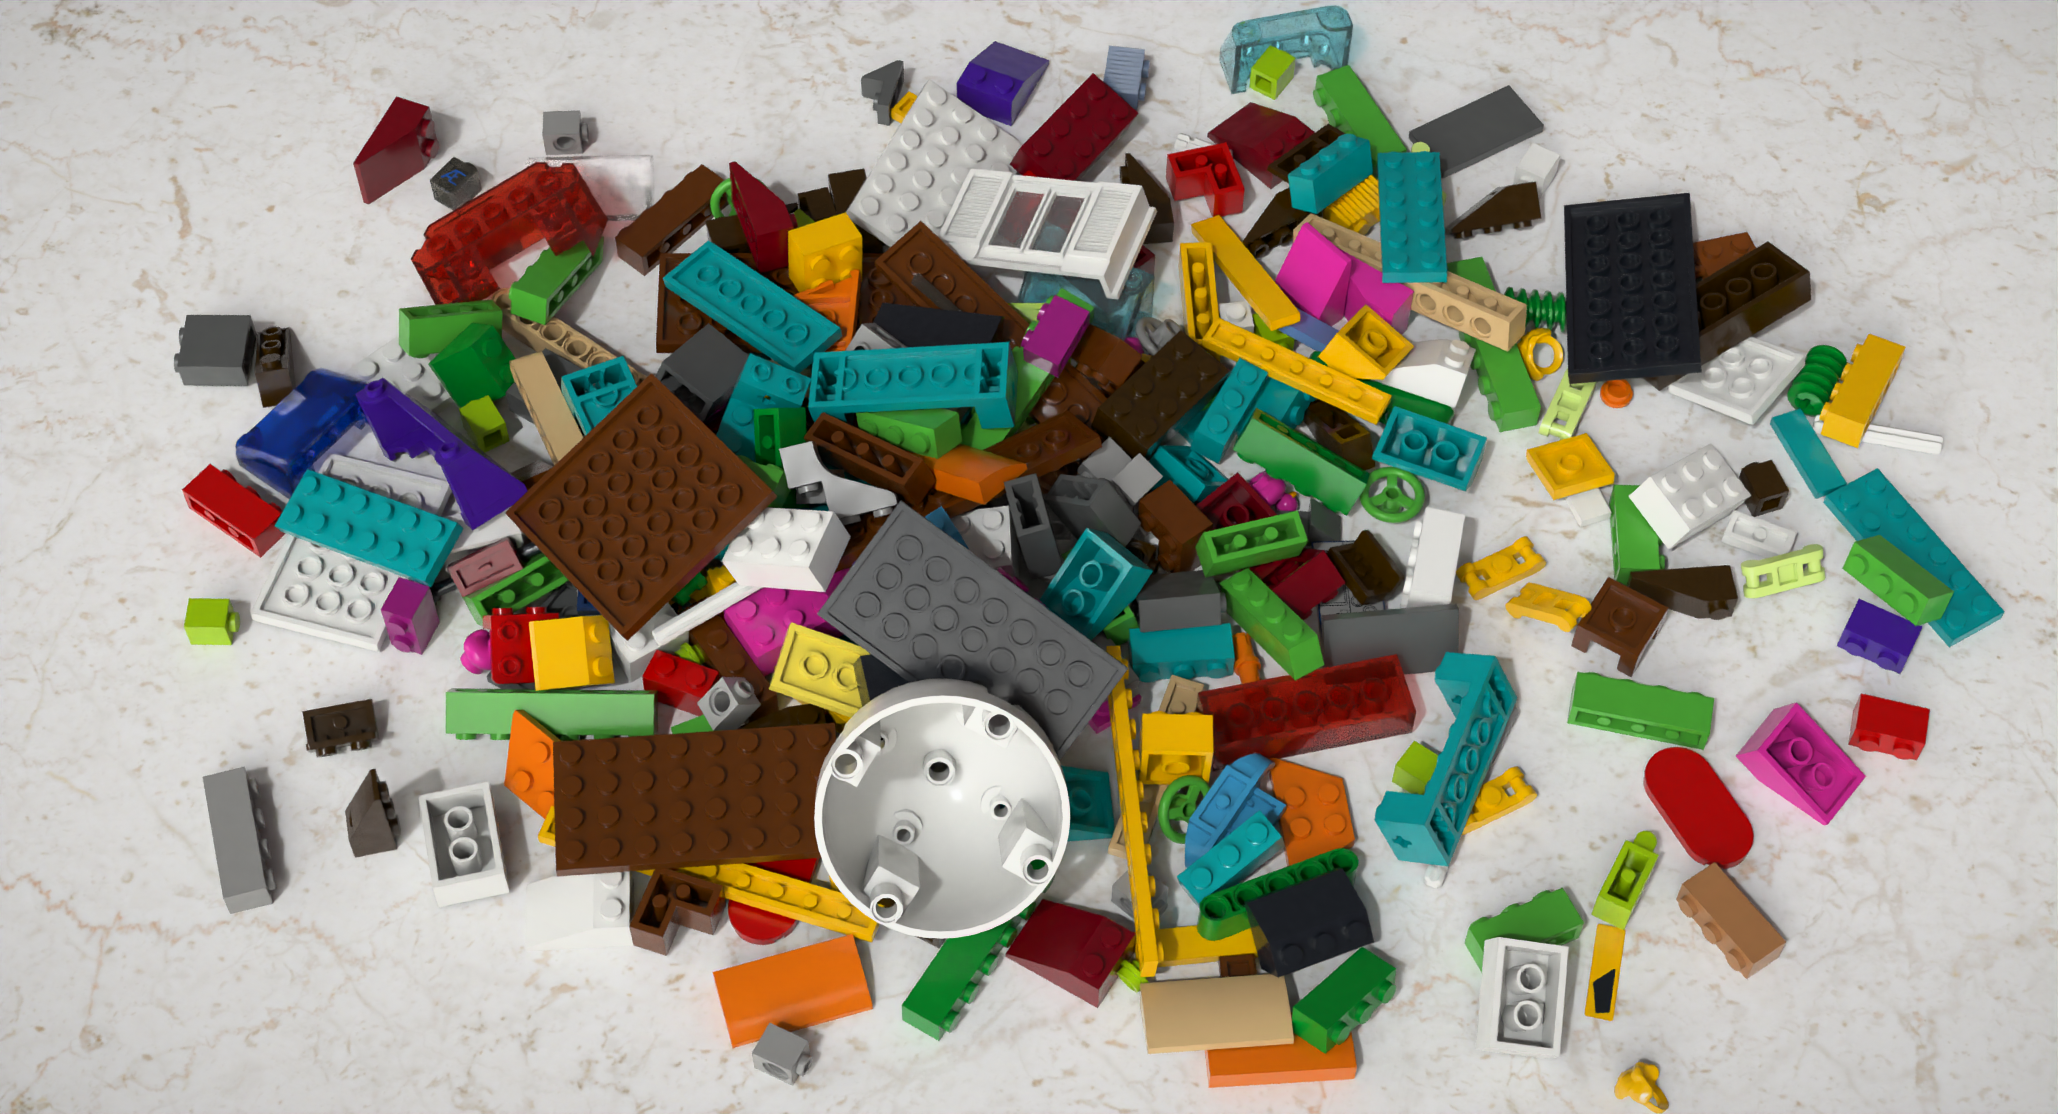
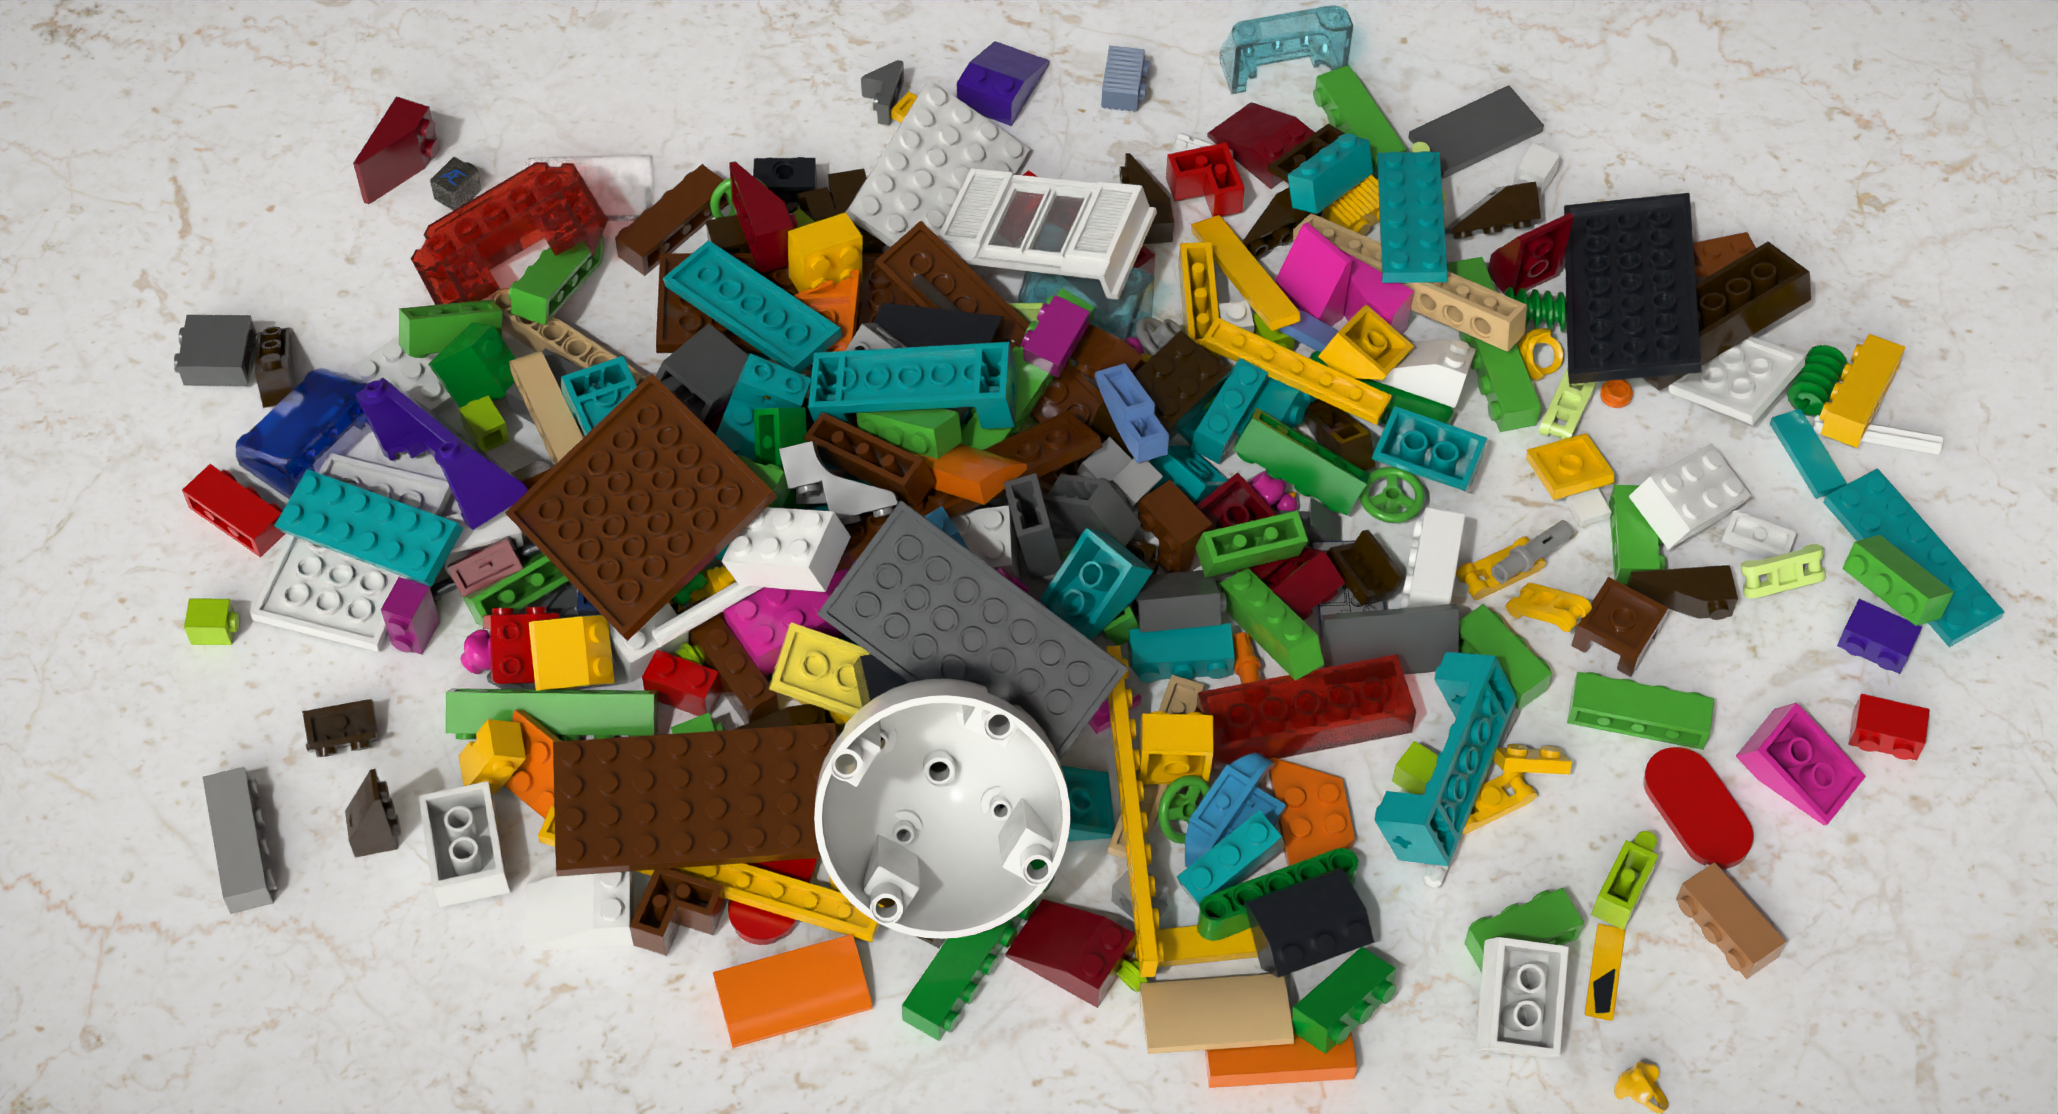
(493, 755): none -> yellow brick
(564, 132): light grey brick -> none
(729, 703): light grey brick -> none
(782, 1054): light grey brick -> none
(787, 176): none -> black brick
(1076, 133): dark red brick -> none
(1132, 413): none -> medium blue slope
(1237, 965): reddish brown tile -> none
(1272, 72): lime brick -> none
(1485, 634): none -> bright green brick
(1521, 759): none -> yellow plate
(1523, 557): none -> light grey pin
(1531, 256): none -> dark red slope
(1765, 486): dark brown brick -> none

